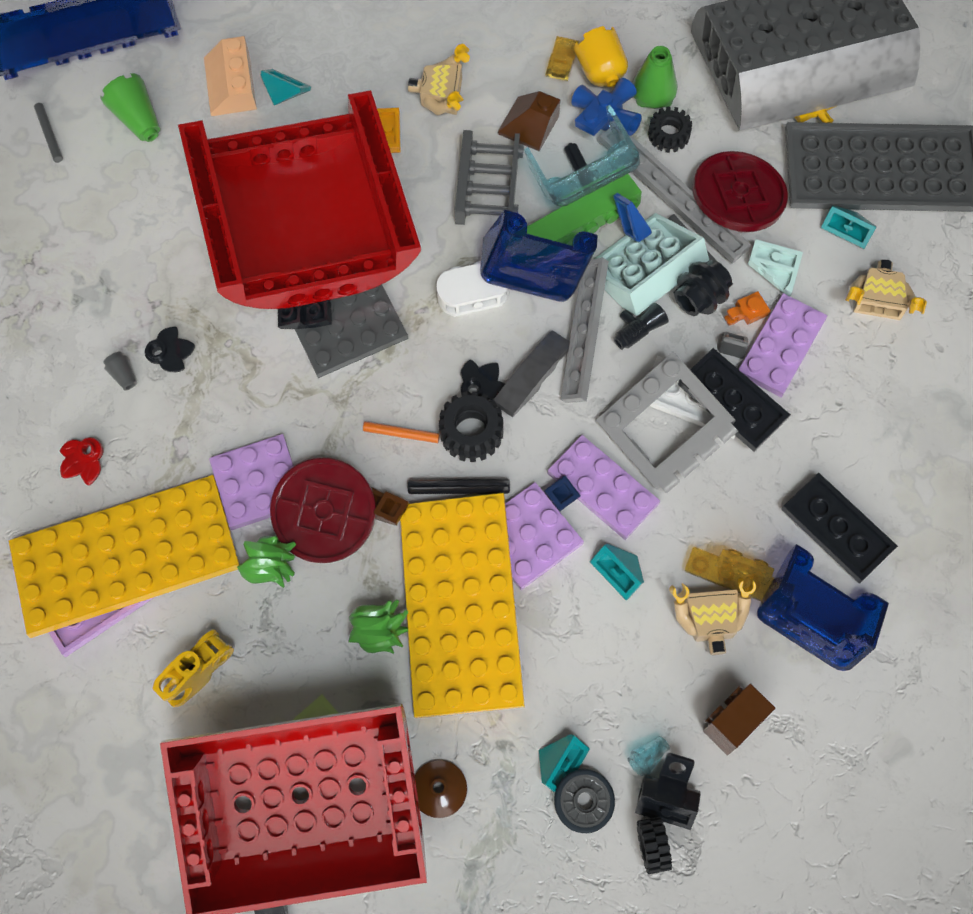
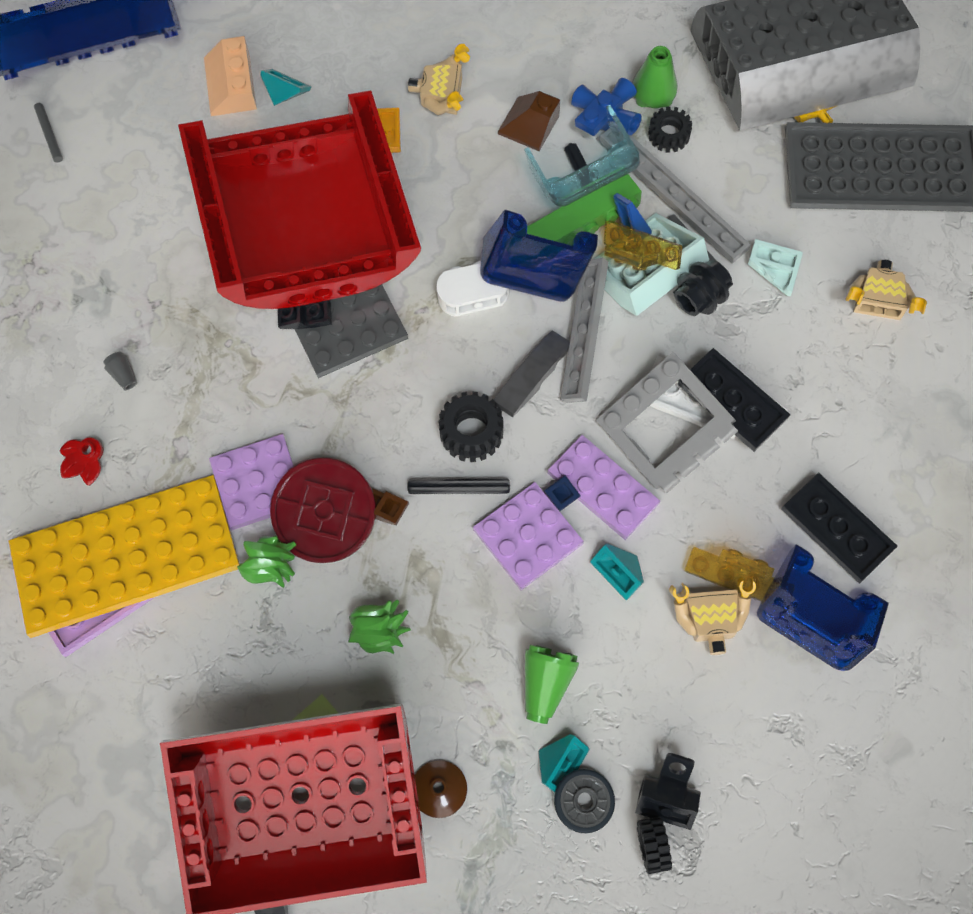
(132, 106): bright green cone -> none
(172, 348): black plate -> none
(192, 669): yellow piece -> none
(401, 432): orange bar -> none
(461, 607): yellow plate -> none
(469, 167): dark grey fence -> none
(482, 378): black plate -> none
(546, 681): none -> bright green cone
(561, 59): clear yellow slope -> none
(602, 57): yellow cylinder -> none
(639, 248): none -> clear yellow bracket
(639, 327): black piece -> none
(647, 756): clear light blue cone -> none
(734, 345): dark grey slope -> none
(740, 191): dark red plate -> none
(743, 714): reddish brown brick -> none
(748, 308): orange plate -> none
(782, 344): lavender plate -> none
(849, 226): teal slope -> none

